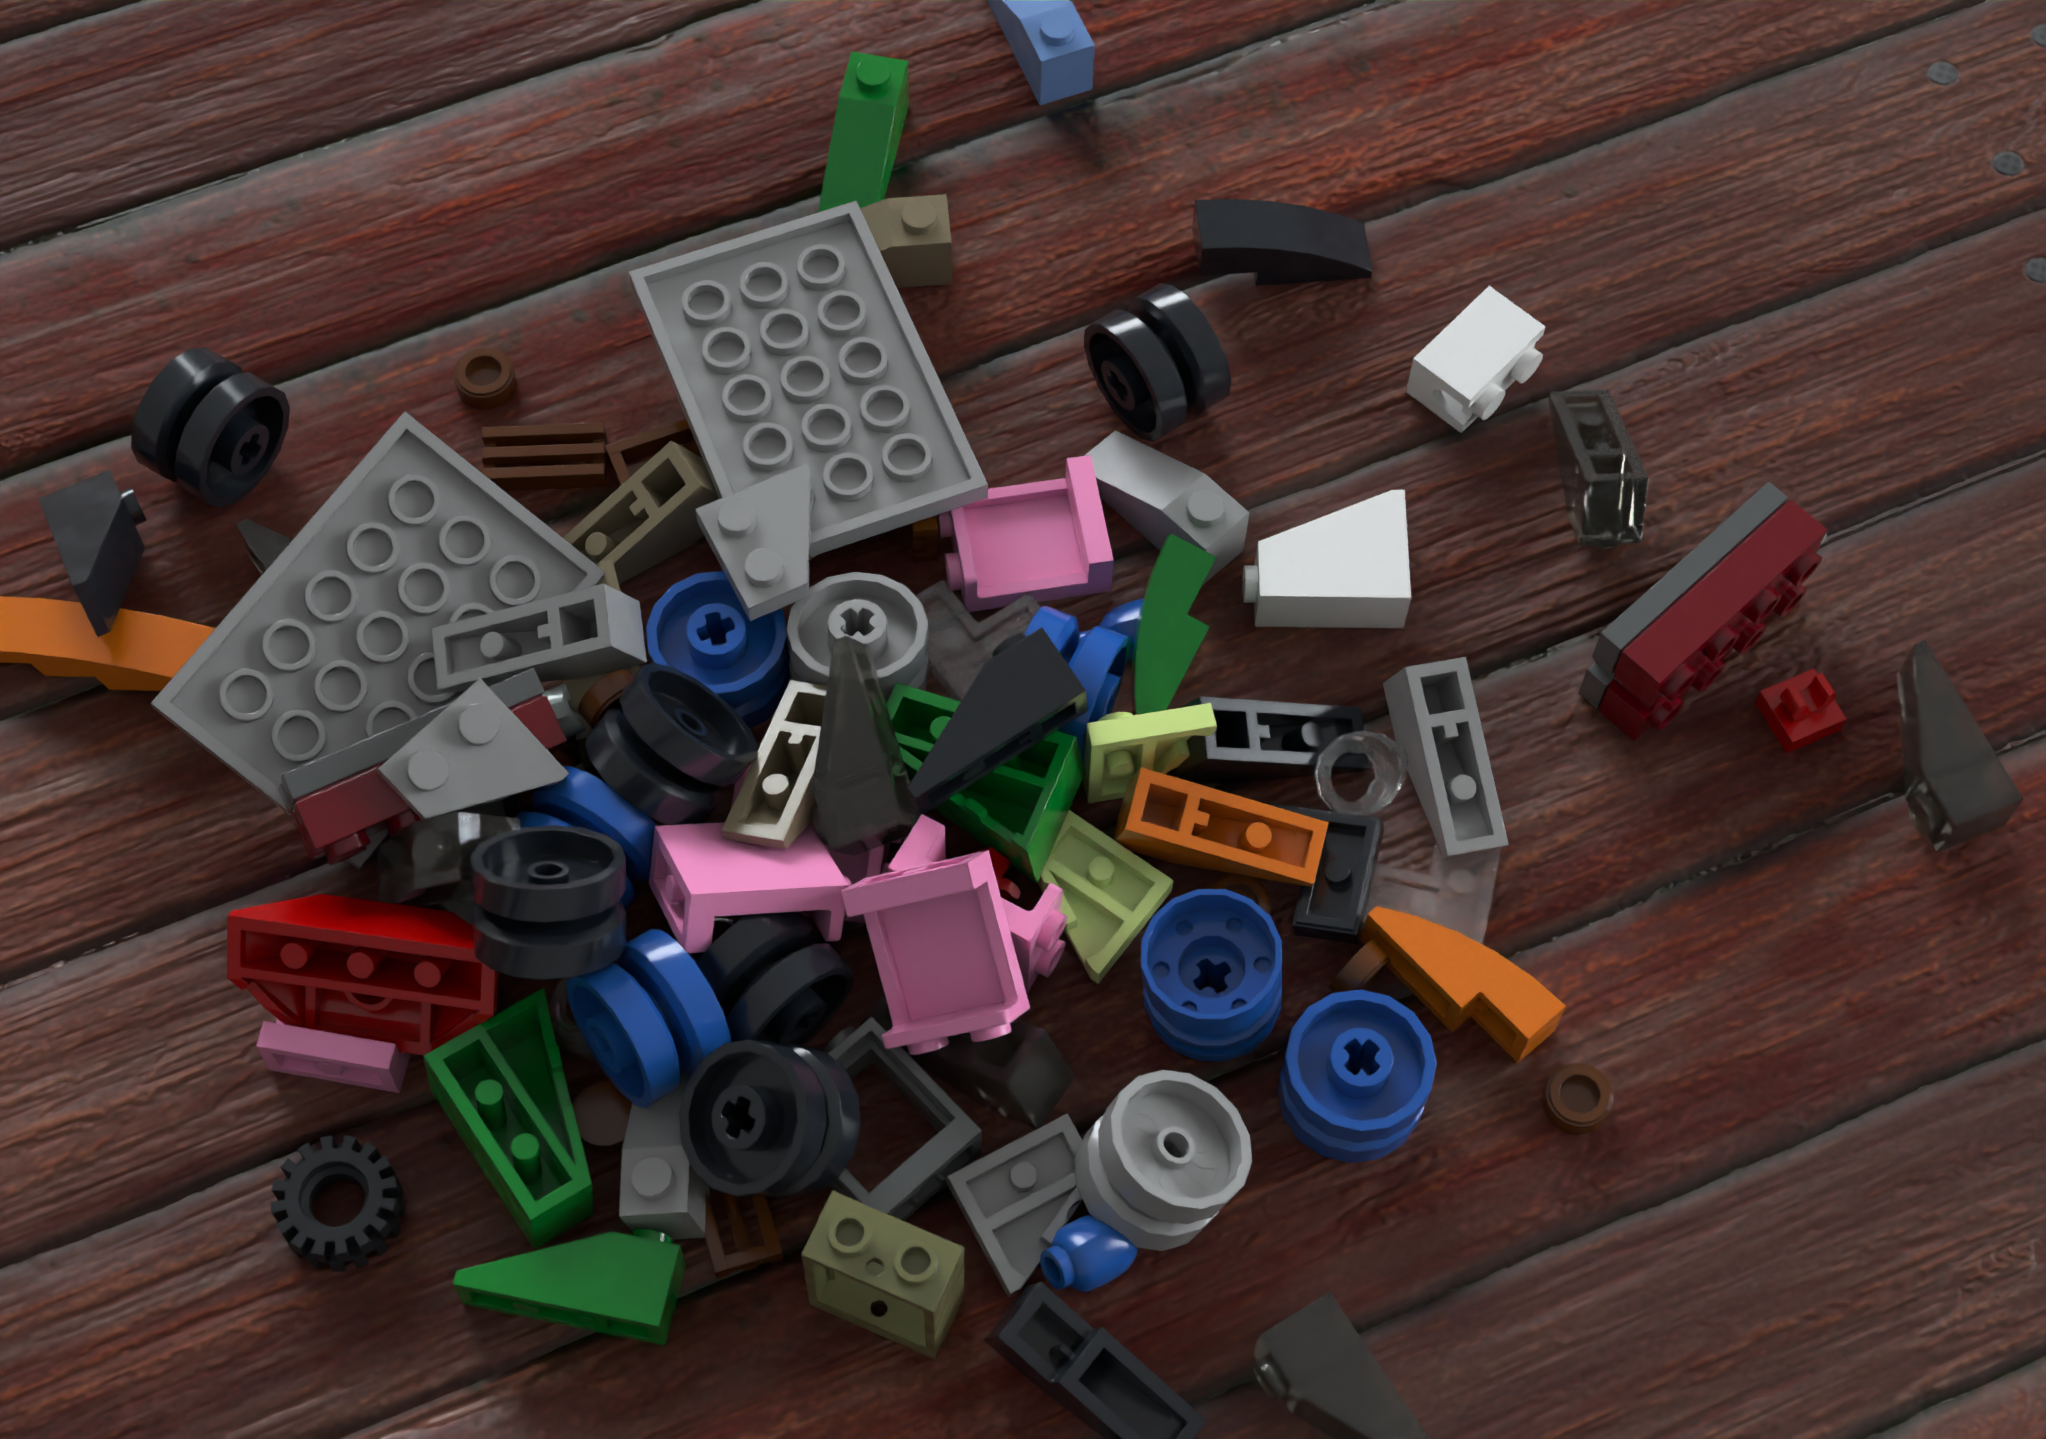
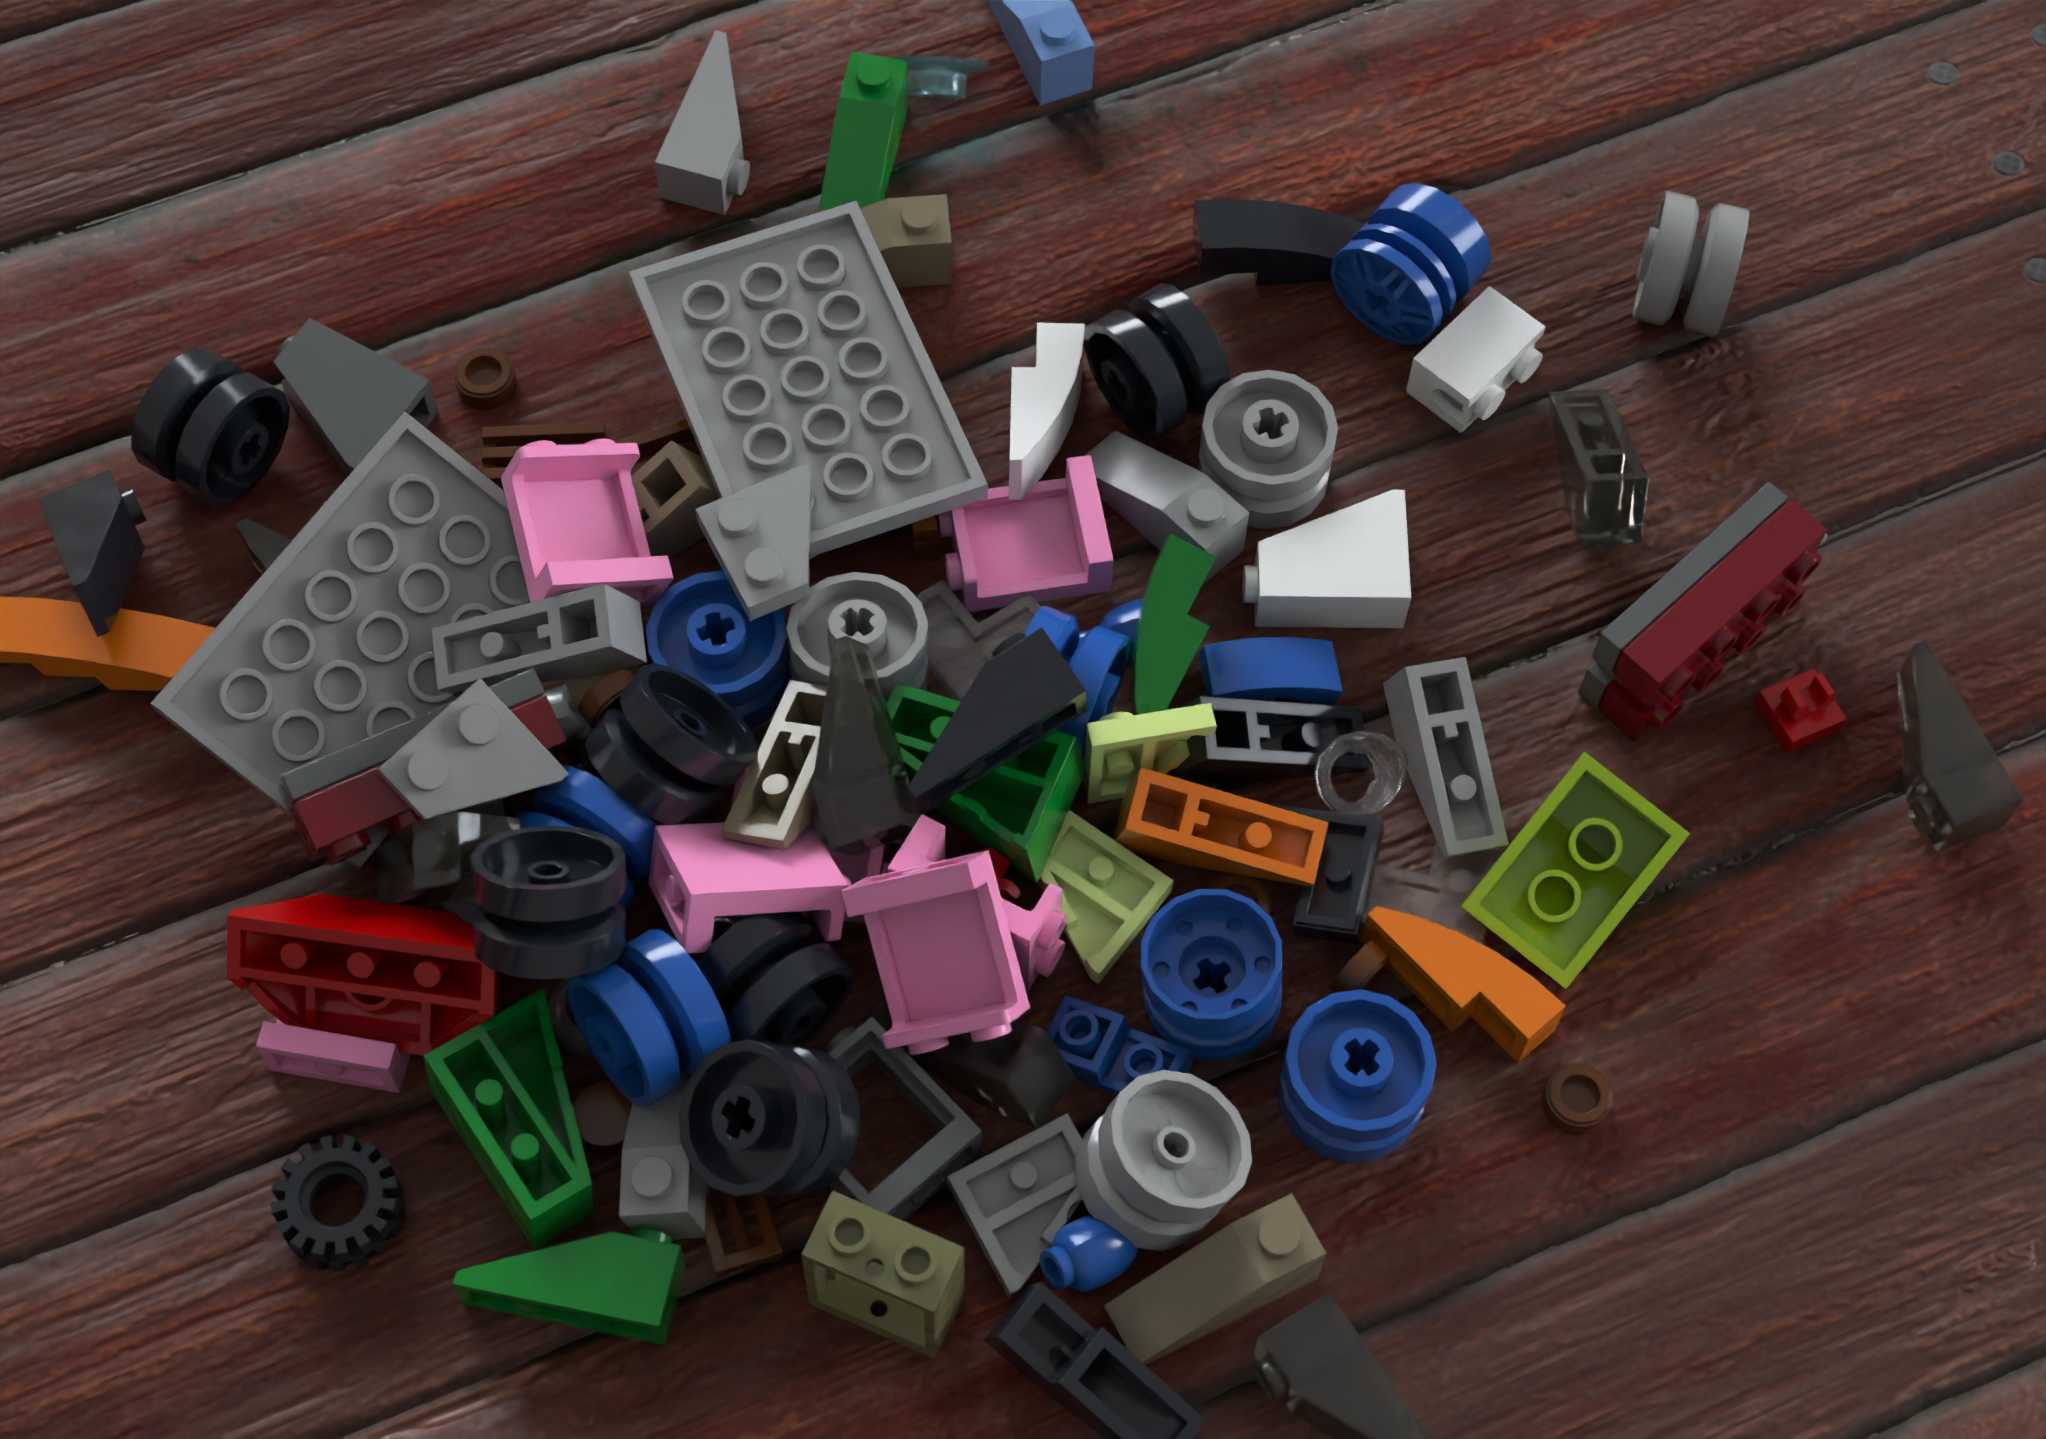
(348, 392): none -> dark grey slope
(581, 520): none -> bright pink panel
(703, 150): none -> light grey slope
(940, 75): none -> clear light blue piece
(1044, 403): none -> white slope
(1106, 1050): none -> blue slope
(1218, 1281): none -> dark tan slope
(1269, 445): none -> light grey wheel
(1272, 668): none -> blue slope
(1411, 263): none -> blue wheel
(1575, 870): none -> lime slope
(1690, 264): none -> light grey wheel

